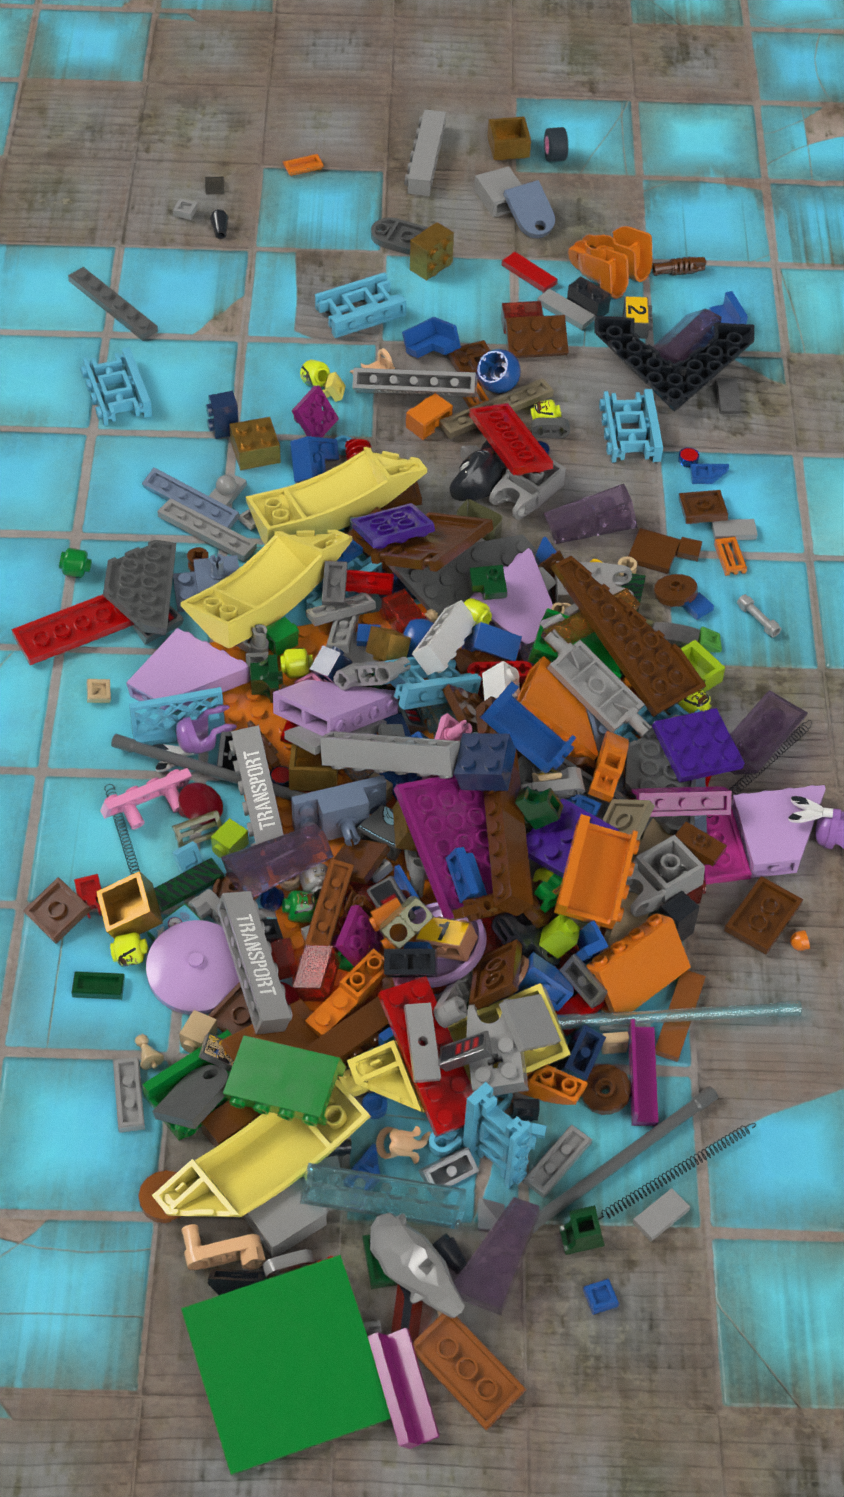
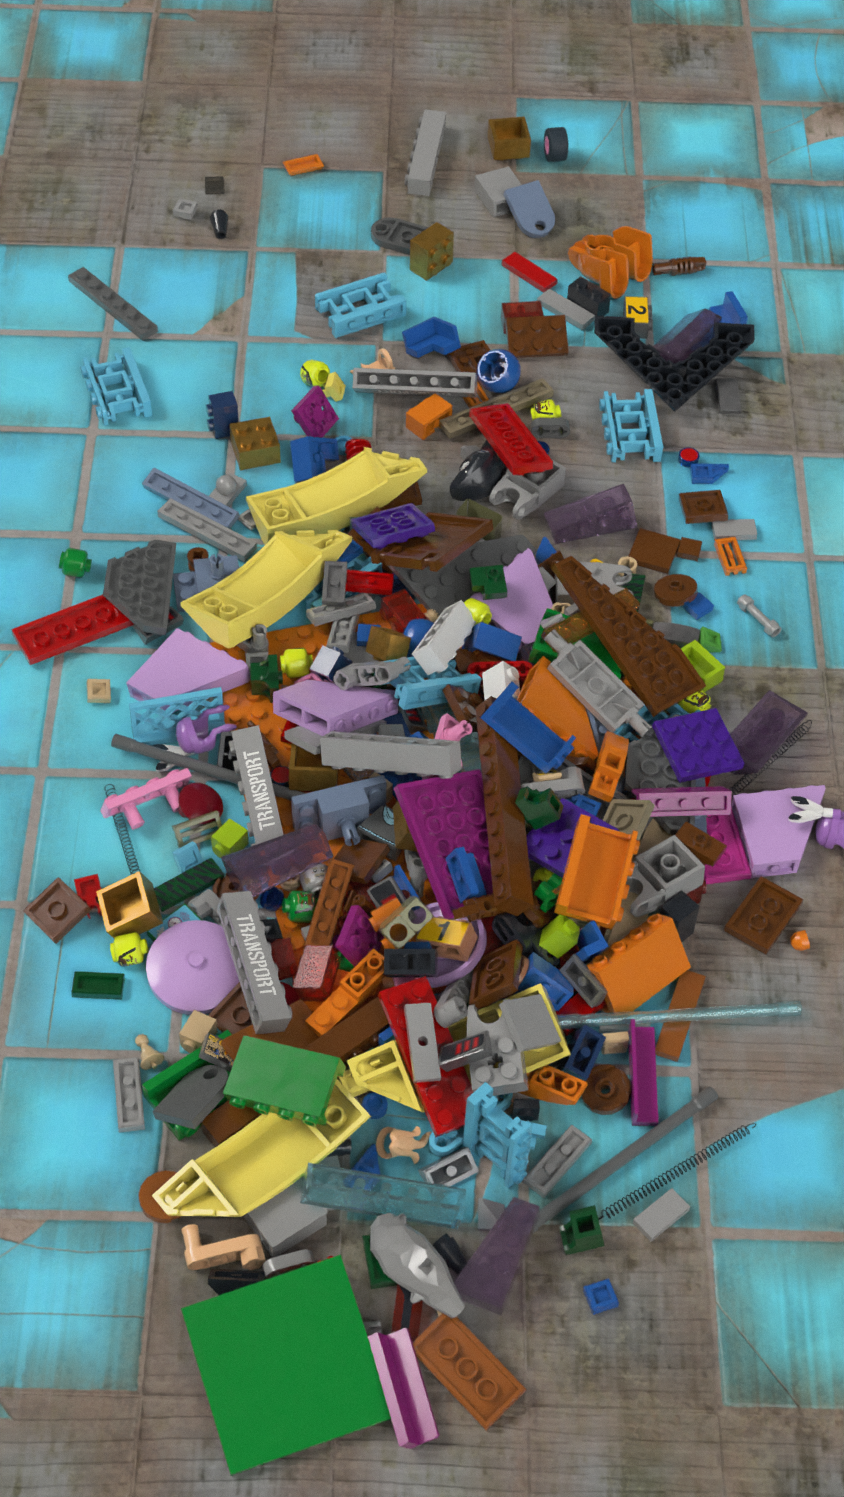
(282, 636): green brick -> none
(485, 761): dark blue brick -> none

